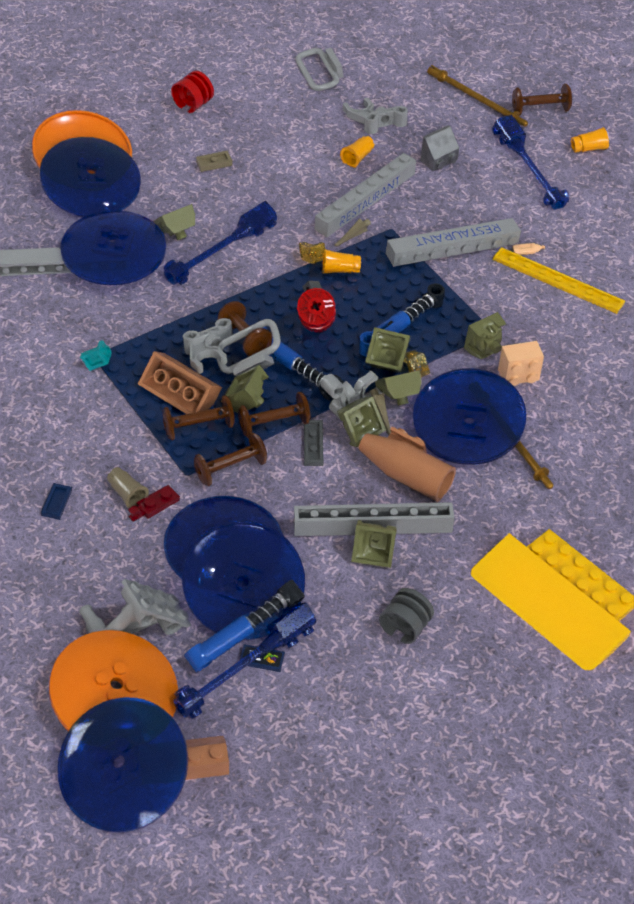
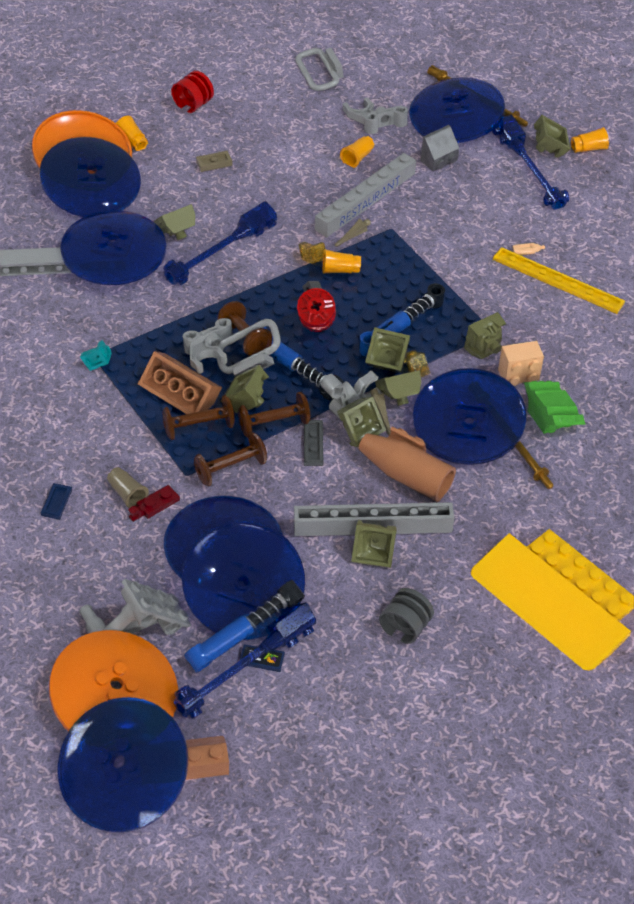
(133, 132): none -> light orange plant
(452, 242): light grey brick -> none
(476, 115): none -> clear blue dish
(551, 137): none -> olive brick
(551, 406): none -> bright green slope
(566, 99): reddish brown hose -> none

